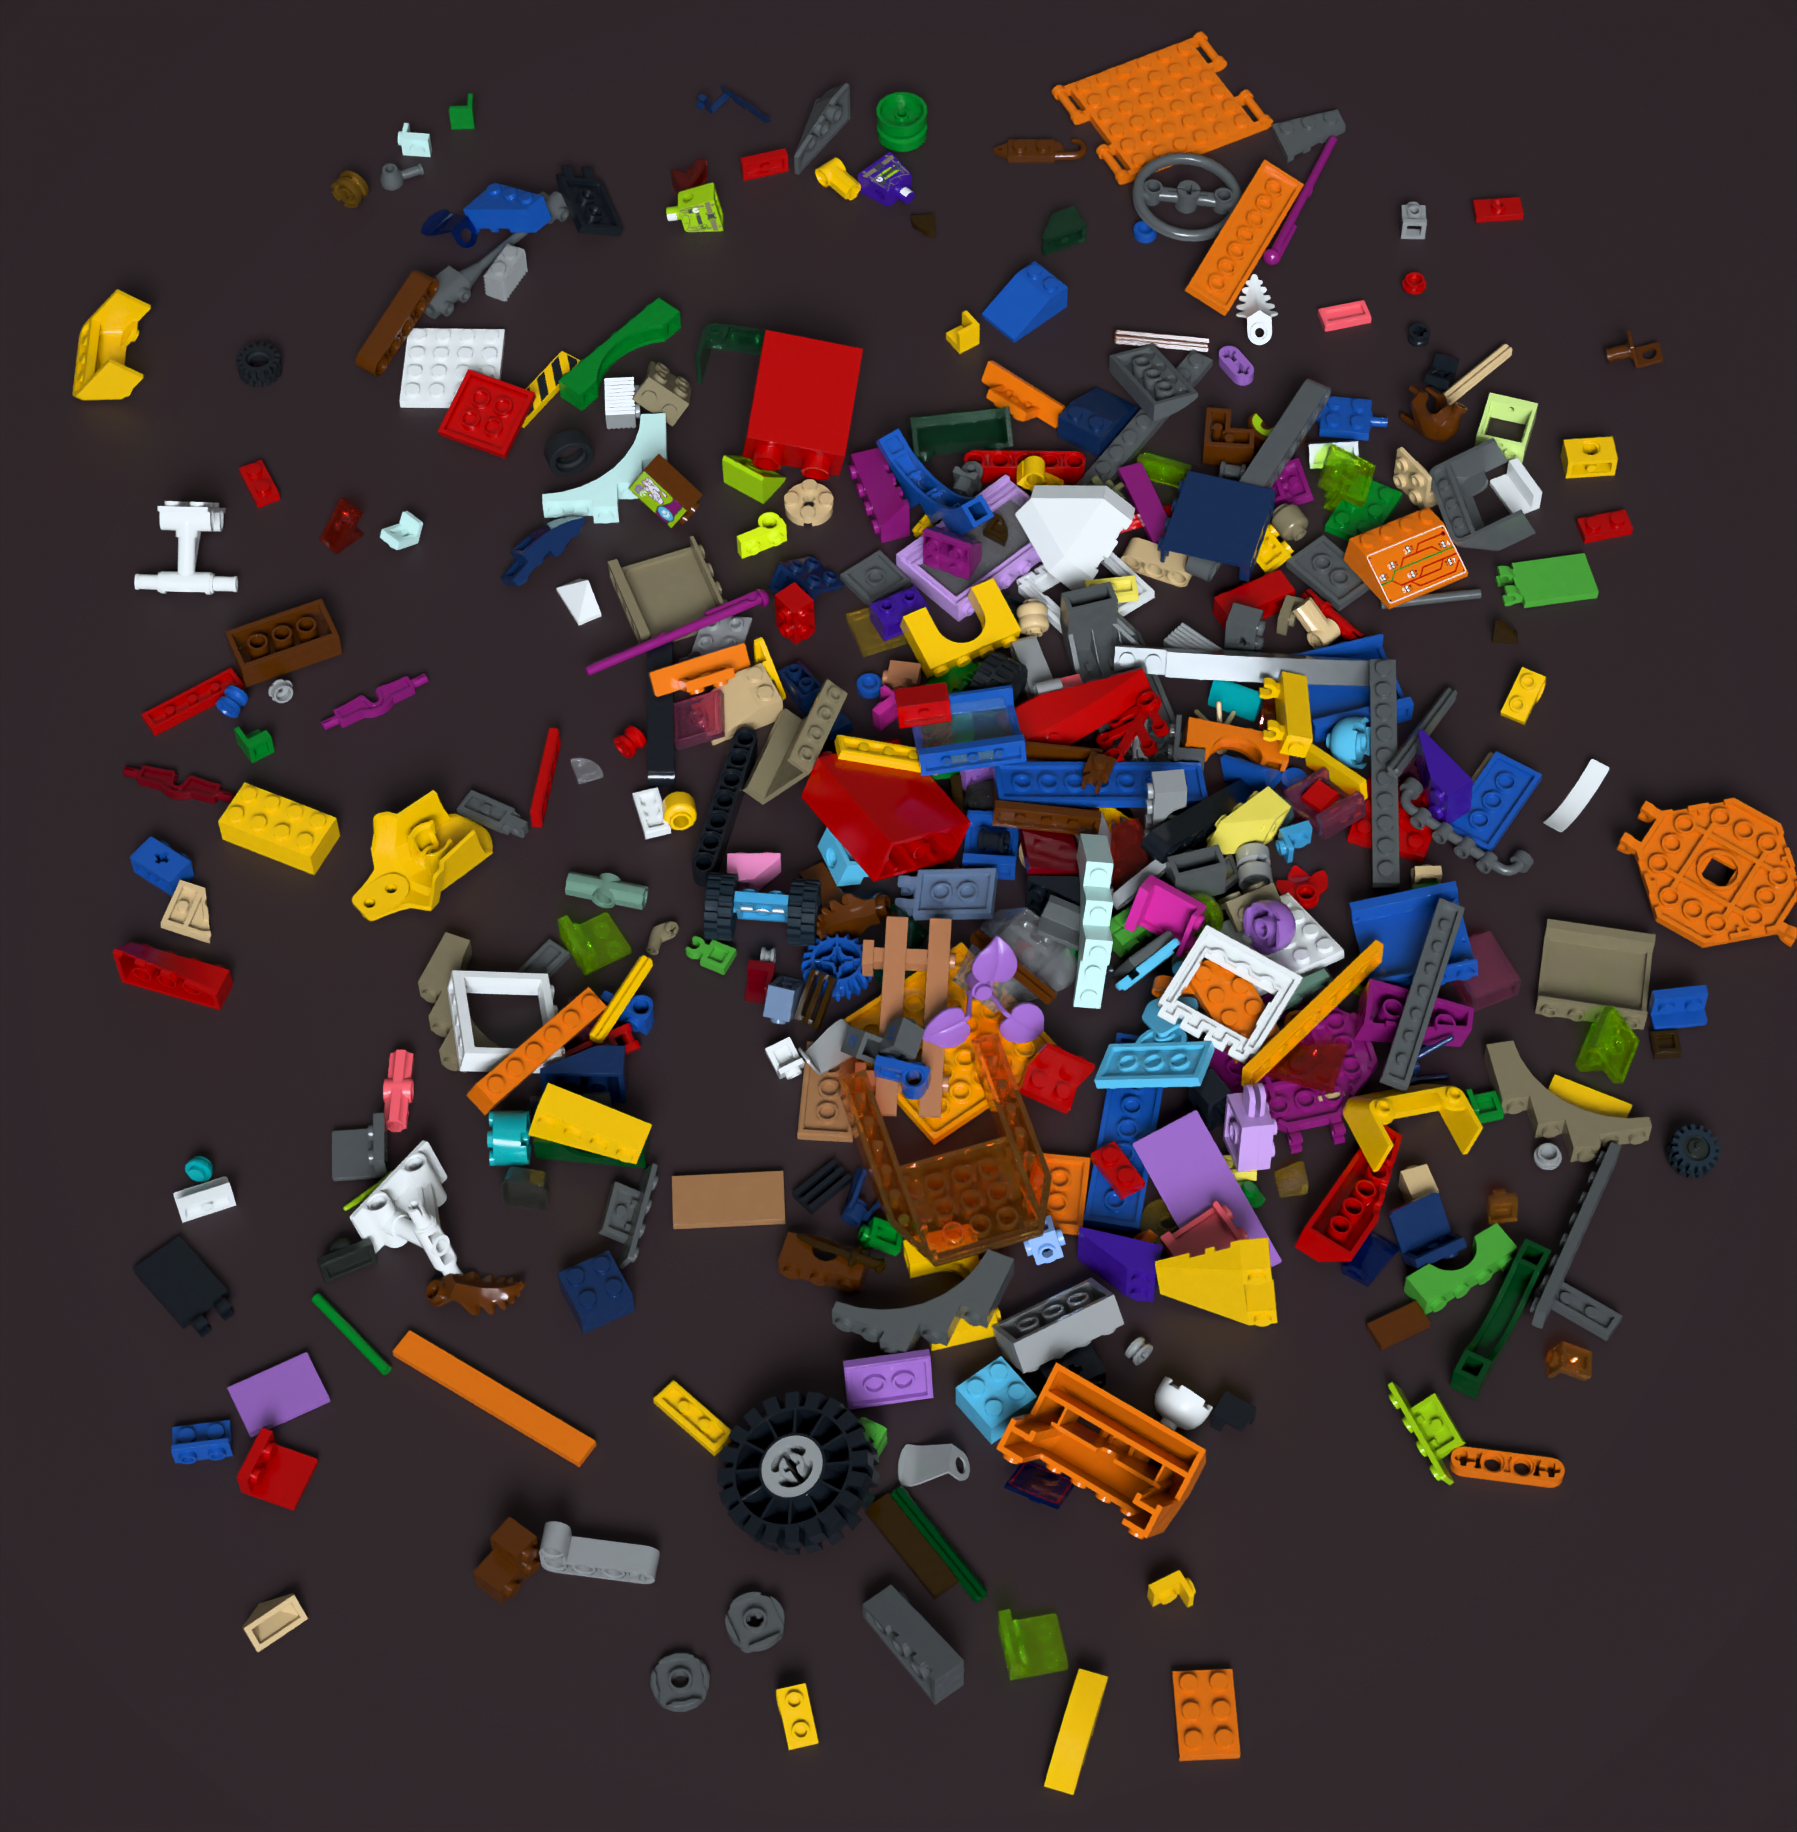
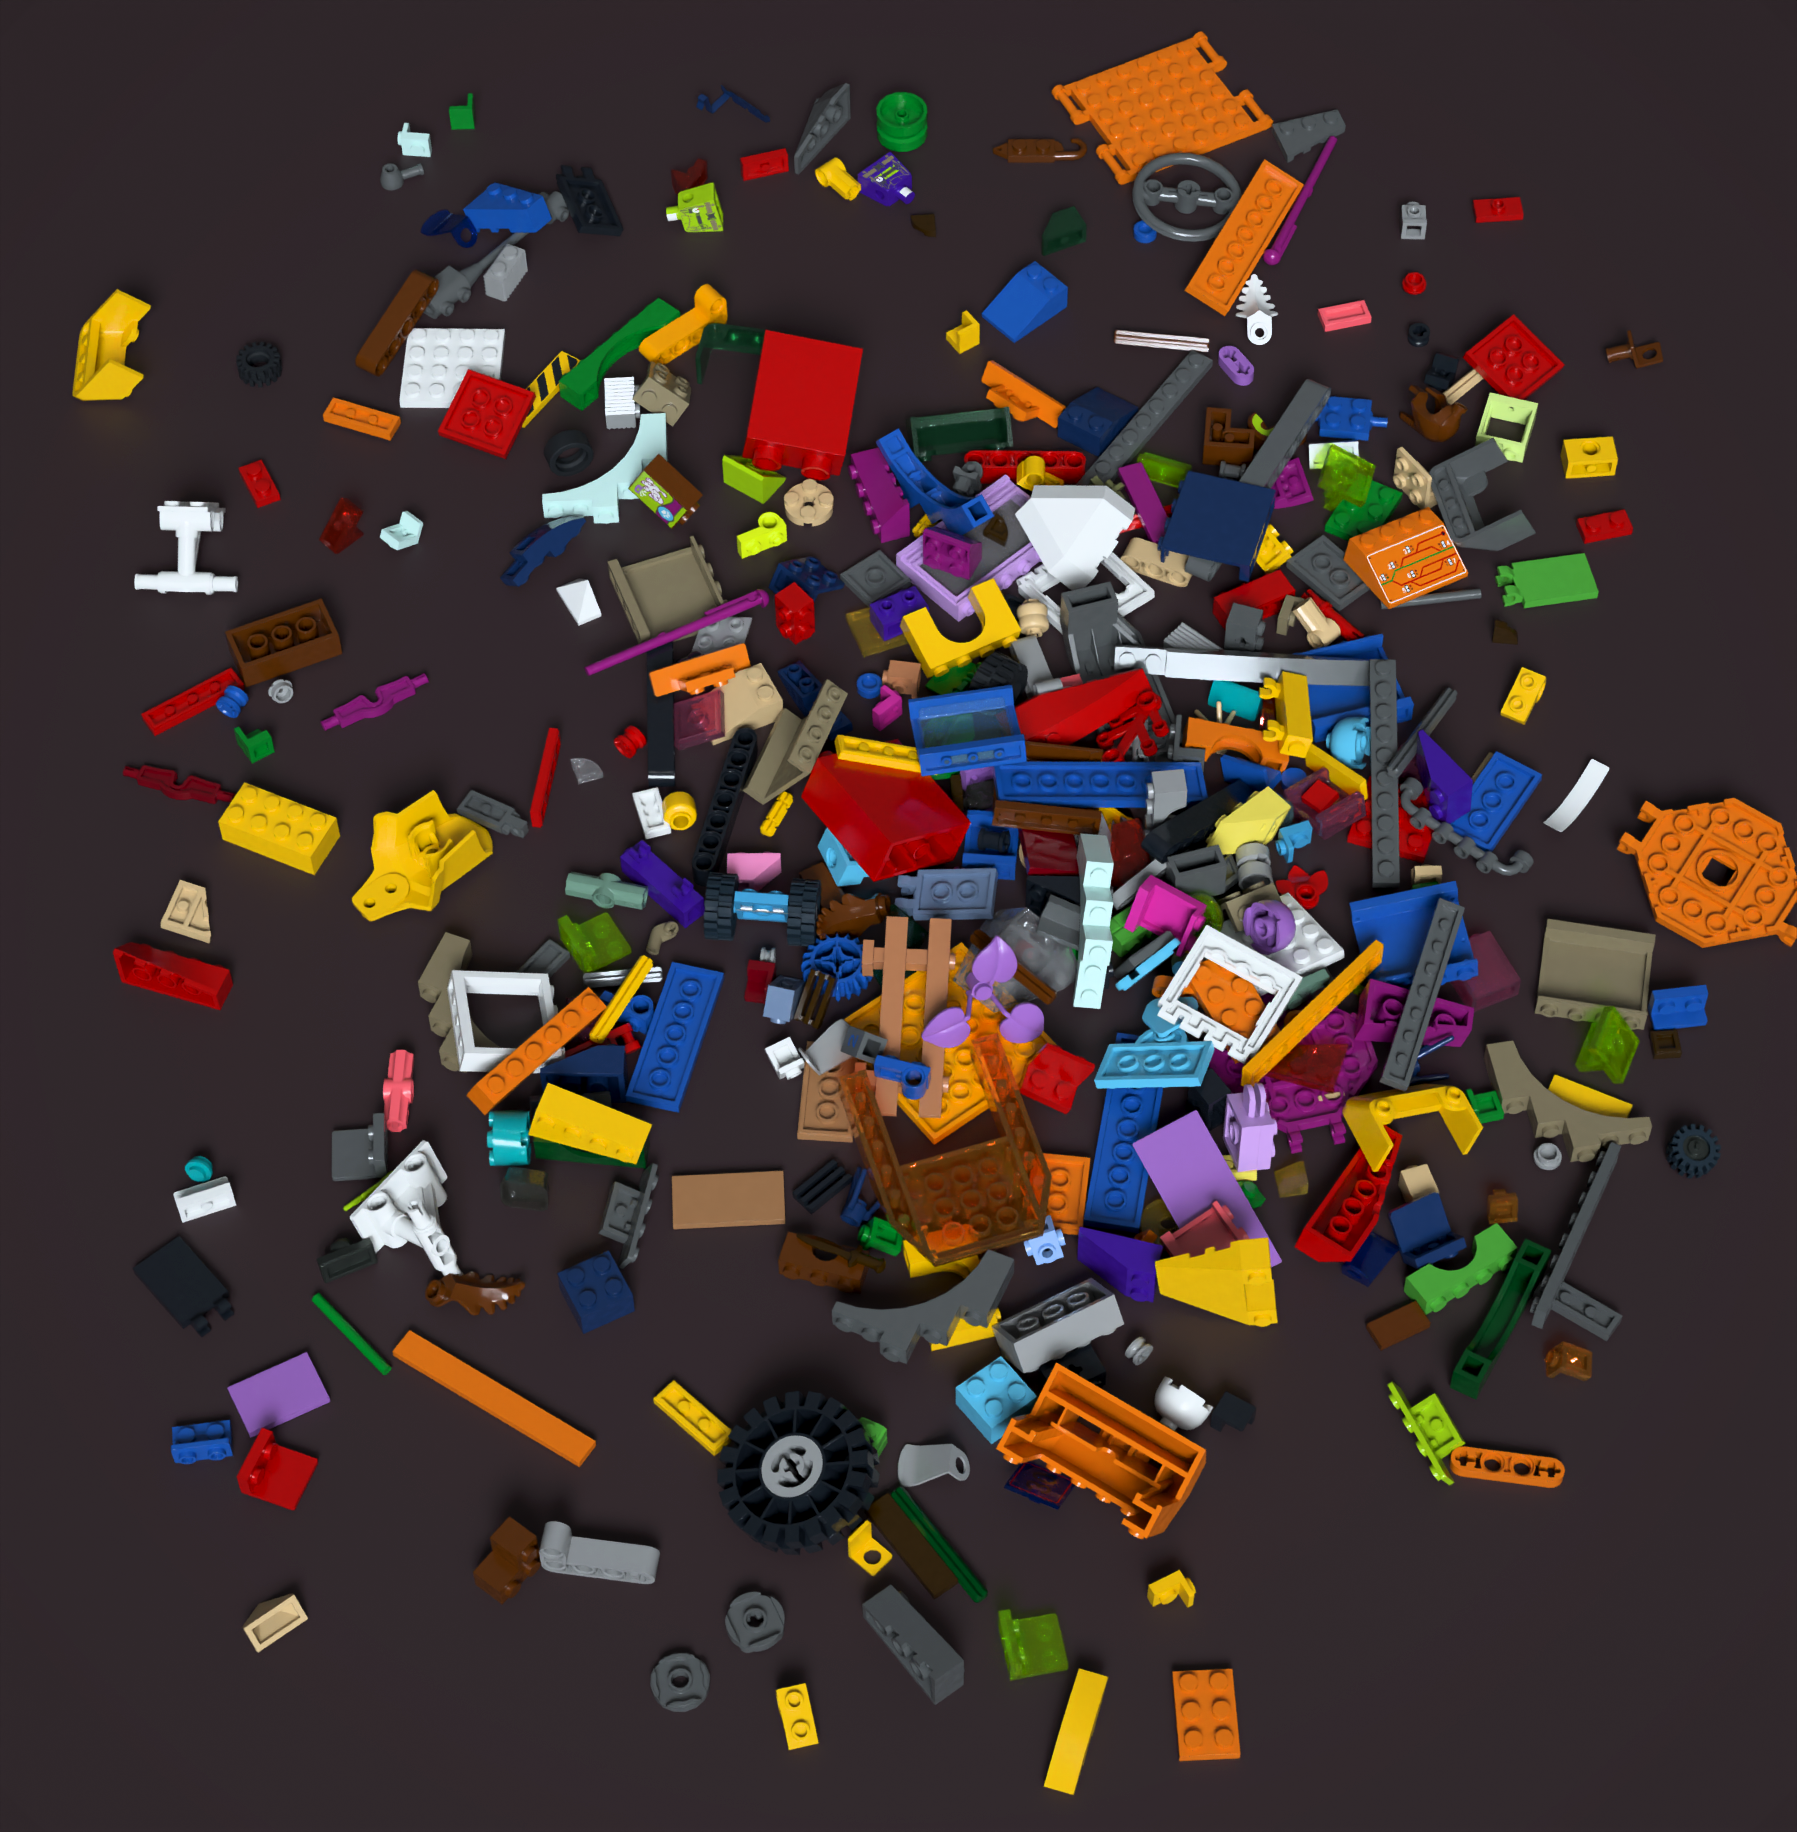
(161, 865): blue brick -> none
(350, 189): pearl gold wheel -> none
(361, 419): none -> orange plate
(616, 977): none -> dark grey axle
(664, 885): none -> dark purple brick
(675, 1037): none -> blue plate
(687, 329): none -> light orange beam
(713, 956): bright green plate -> none
(762, 656): yellow tile -> none
(776, 814): none -> yellow axle
(860, 1542): none -> yellow bracket
(888, 1379): medium lavender tile -> none
(902, 1039): dark grey brick -> none
(922, 705): red panel -> none
(1097, 770): reddish brown plate -> none
(1117, 1170): red plate -> none
(1124, 587): light yellow plate -> none
(1152, 381): dark grey slope -> none
(1289, 522): dark tan head -> none
(1513, 360): none -> red plate
(1517, 489): white panel -> none

